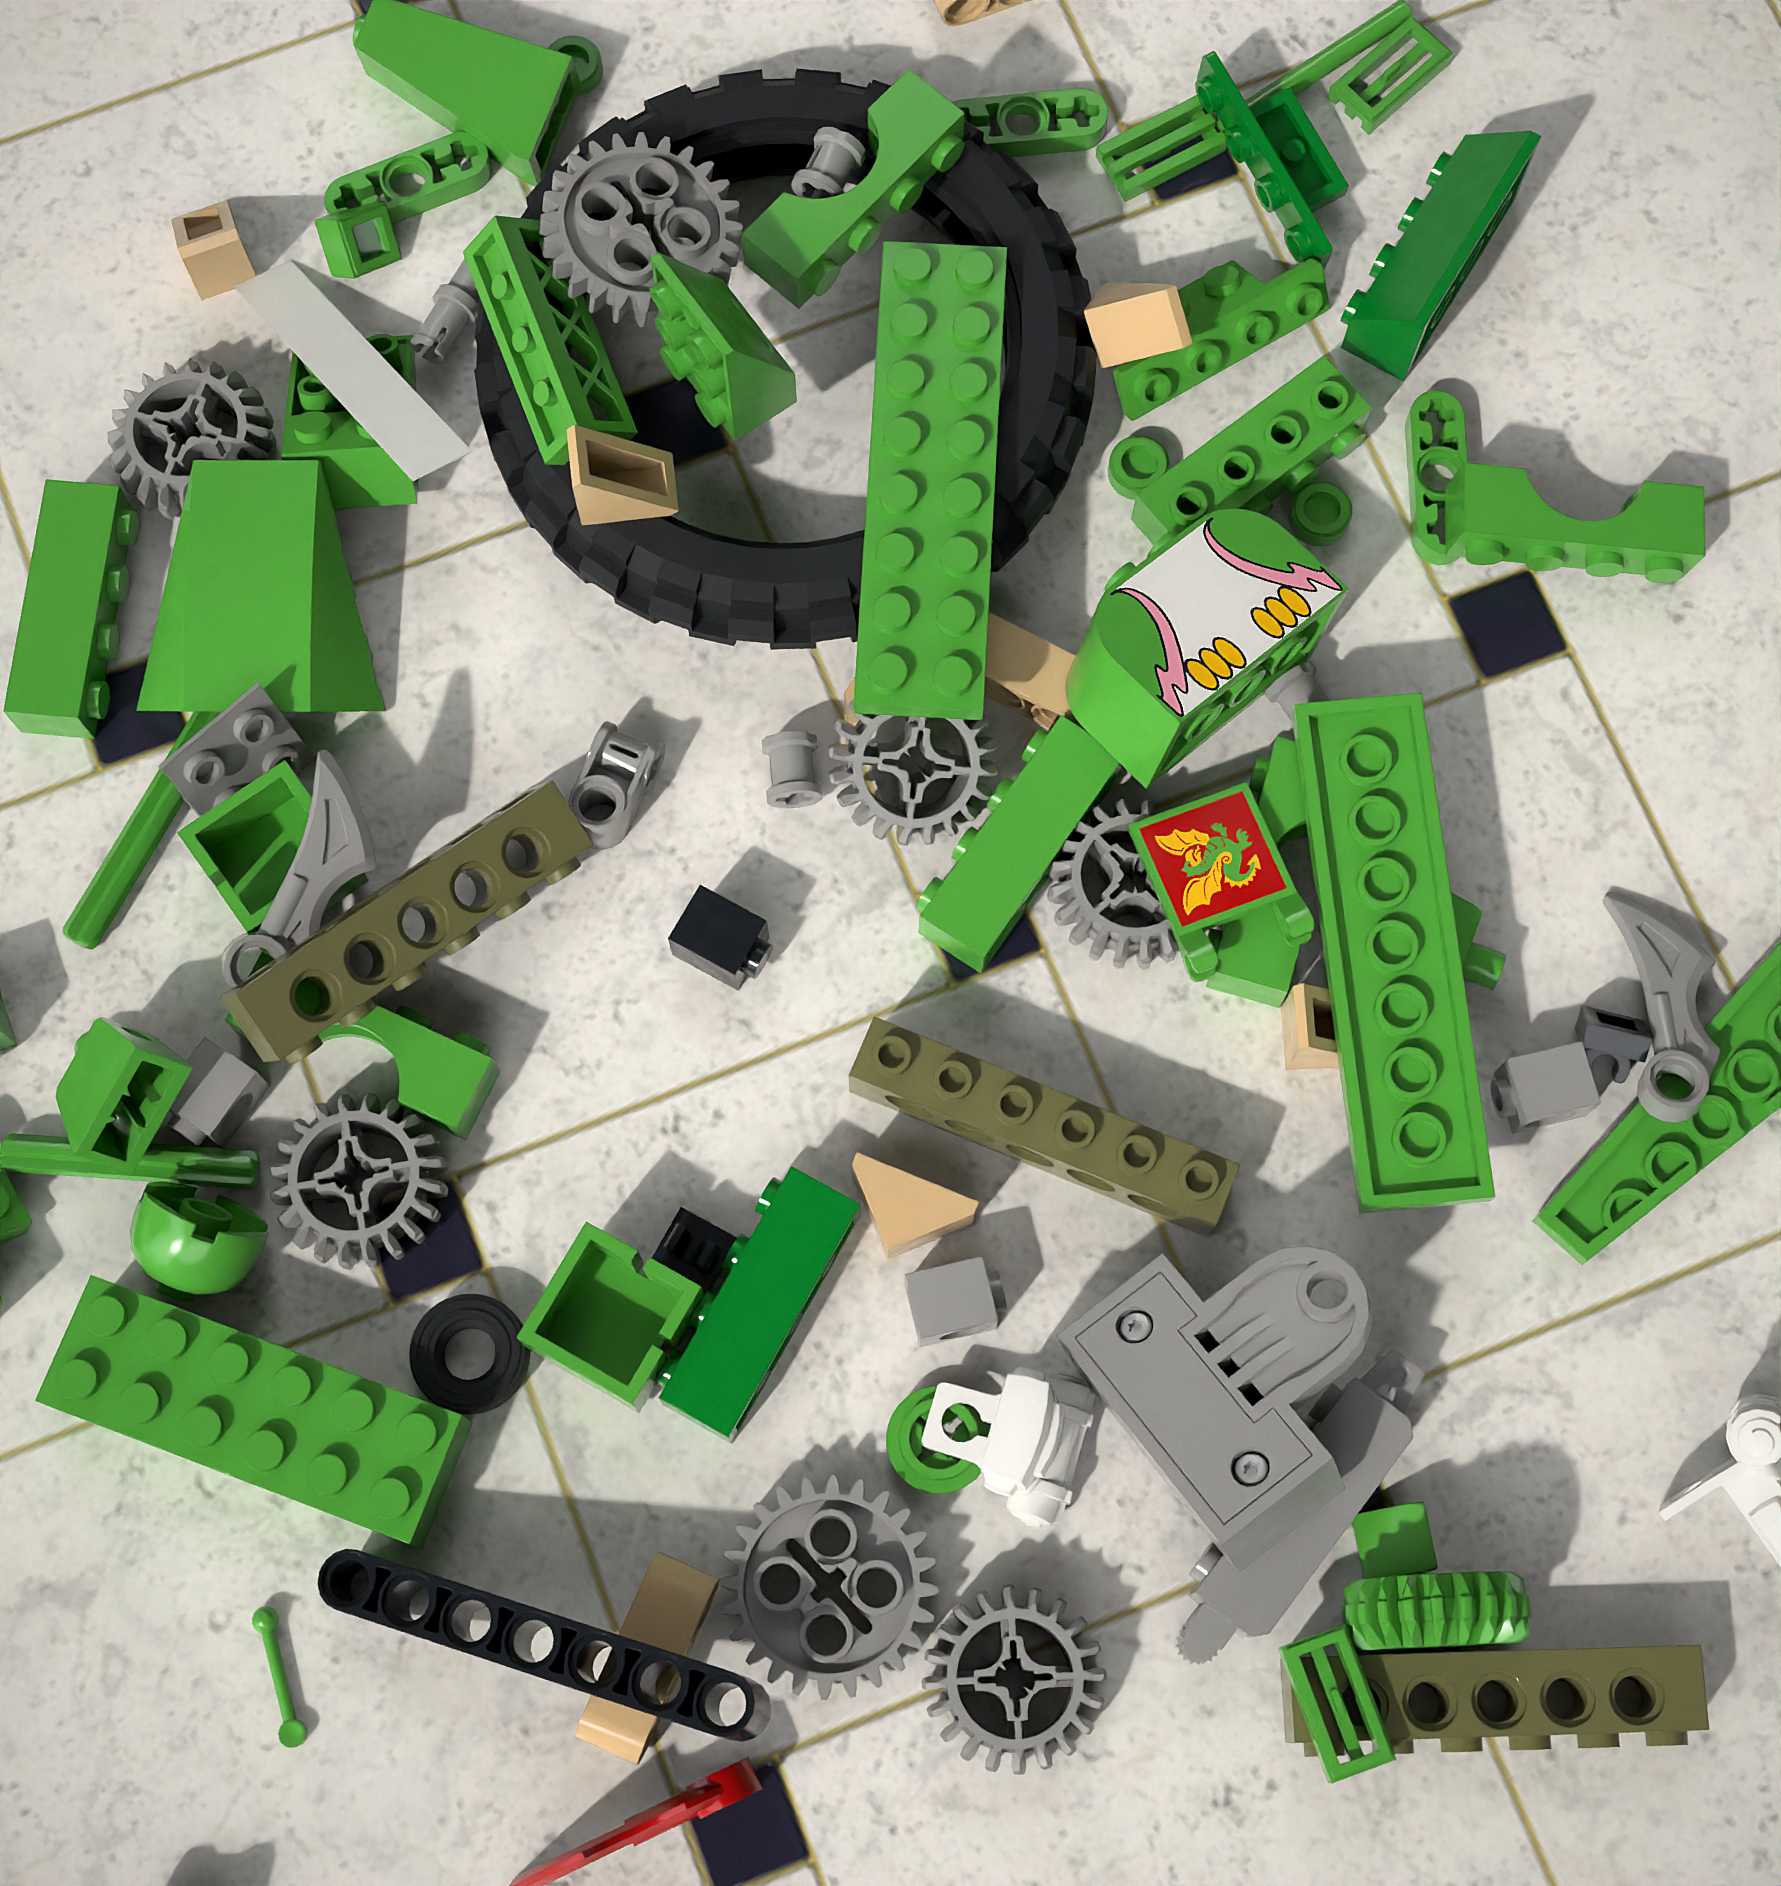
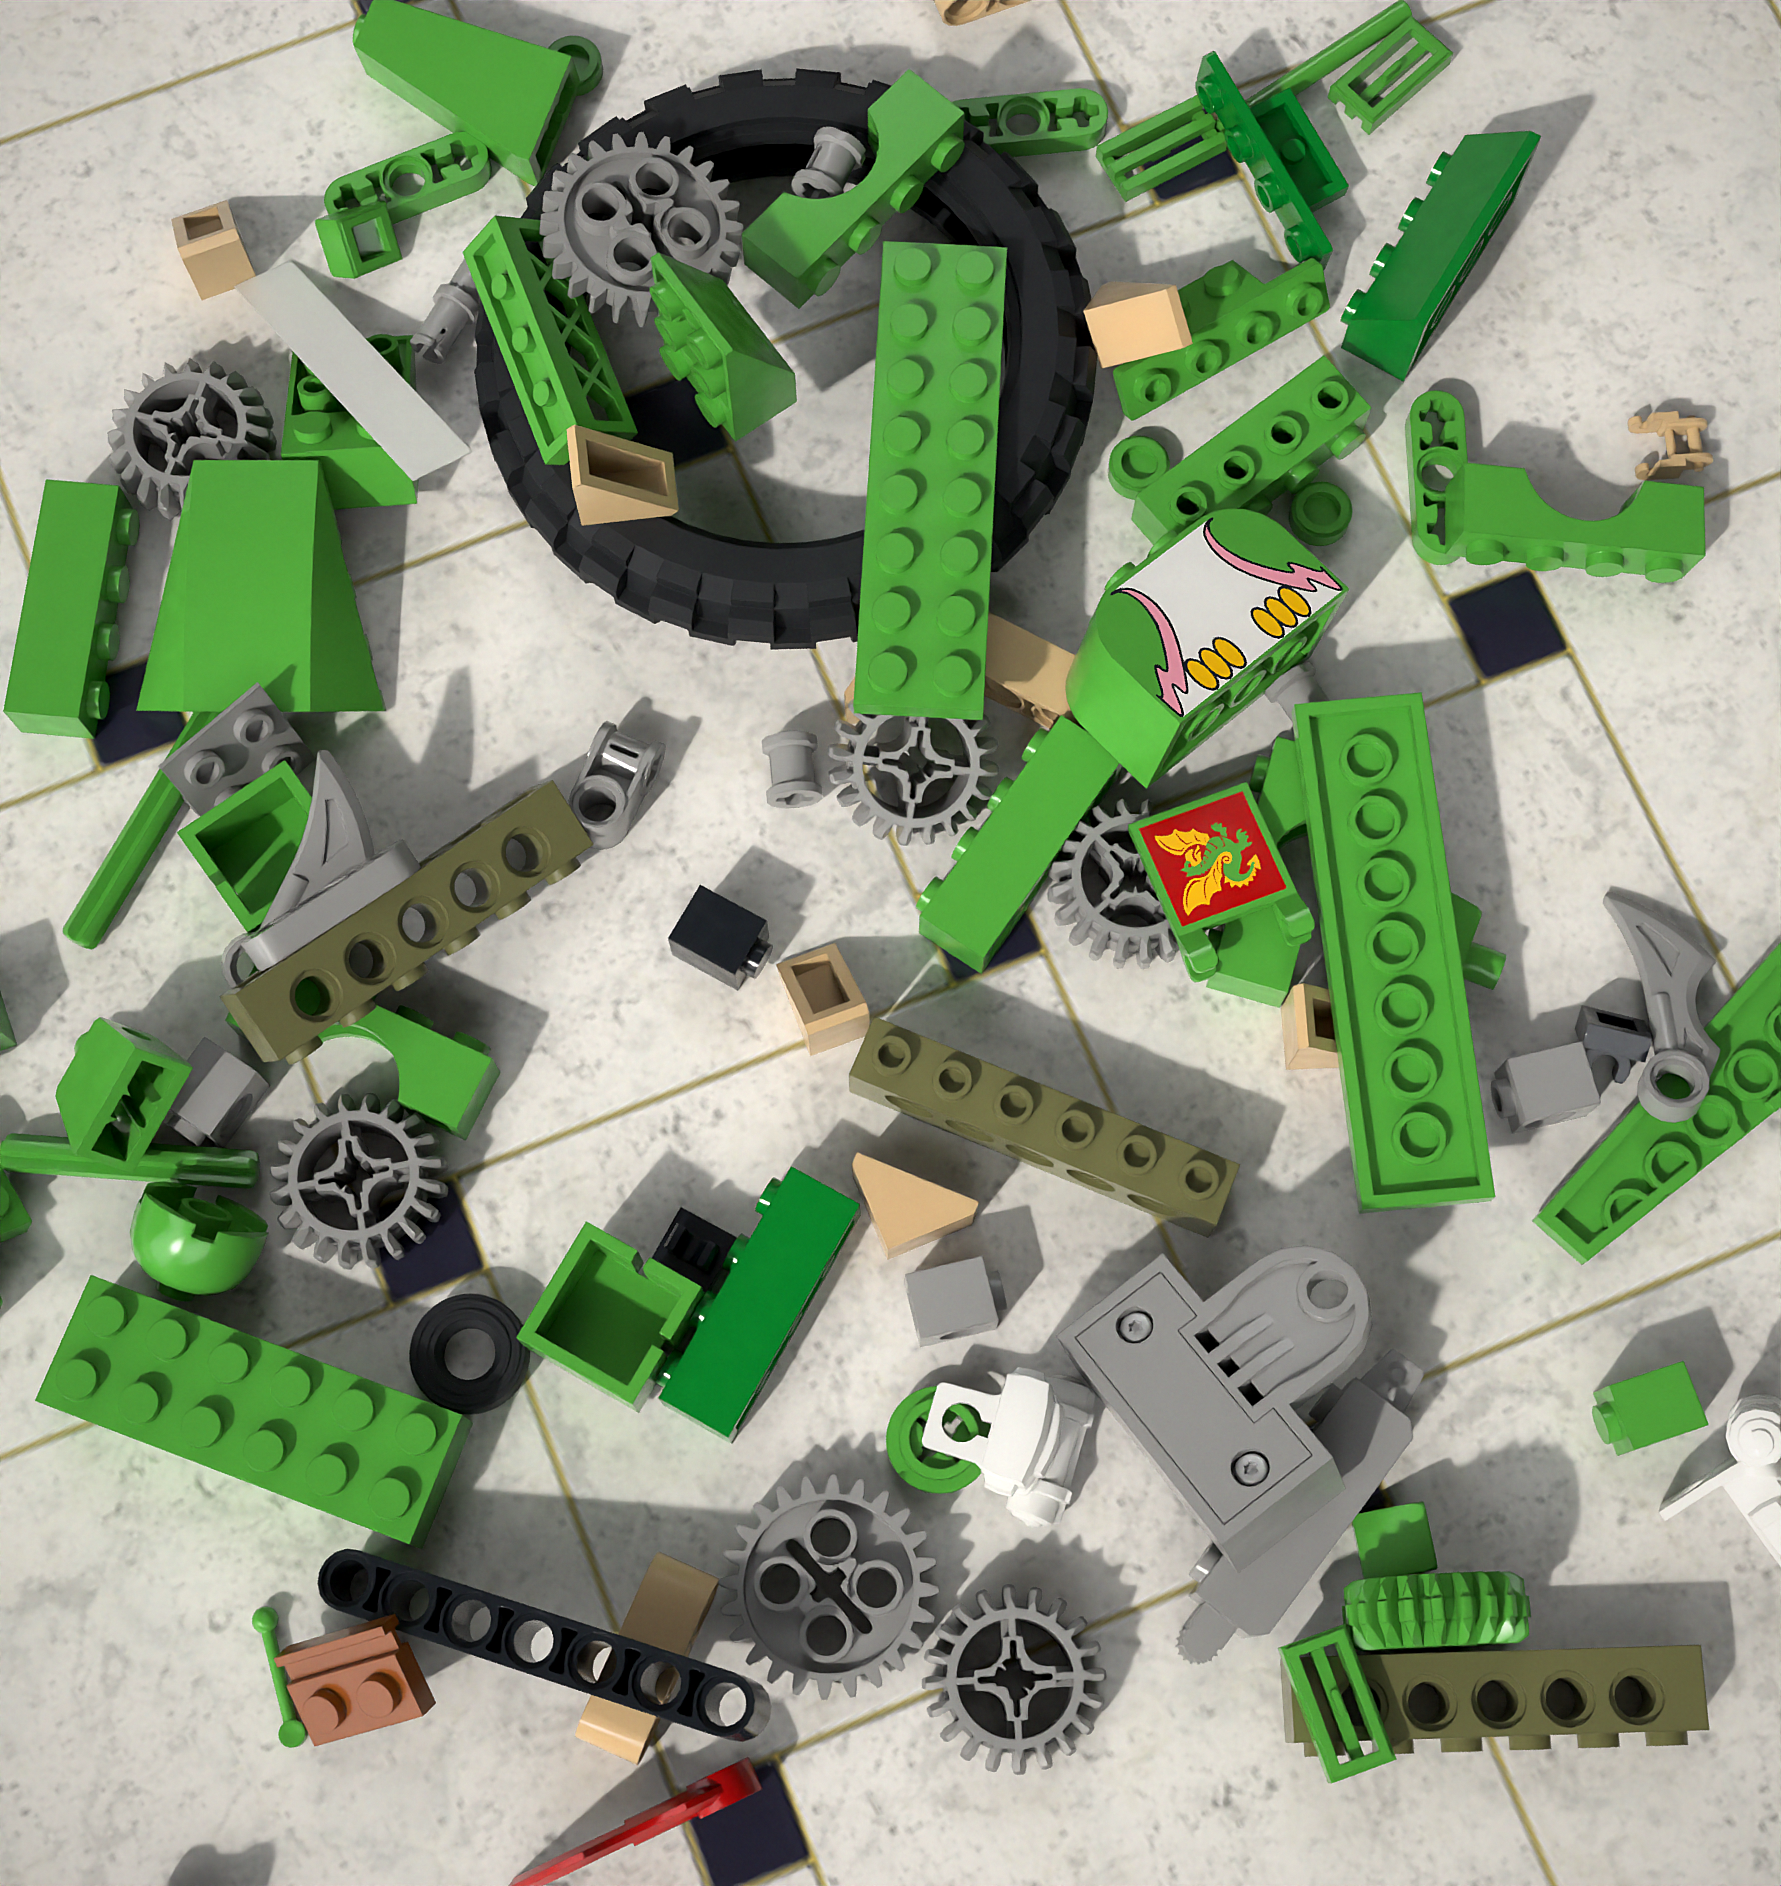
(330, 905): none -> light grey beam
(355, 1681): none -> plate
(824, 999): none -> tan slope
(1648, 1409): none -> bright green brick
(1670, 425): none -> tan piece

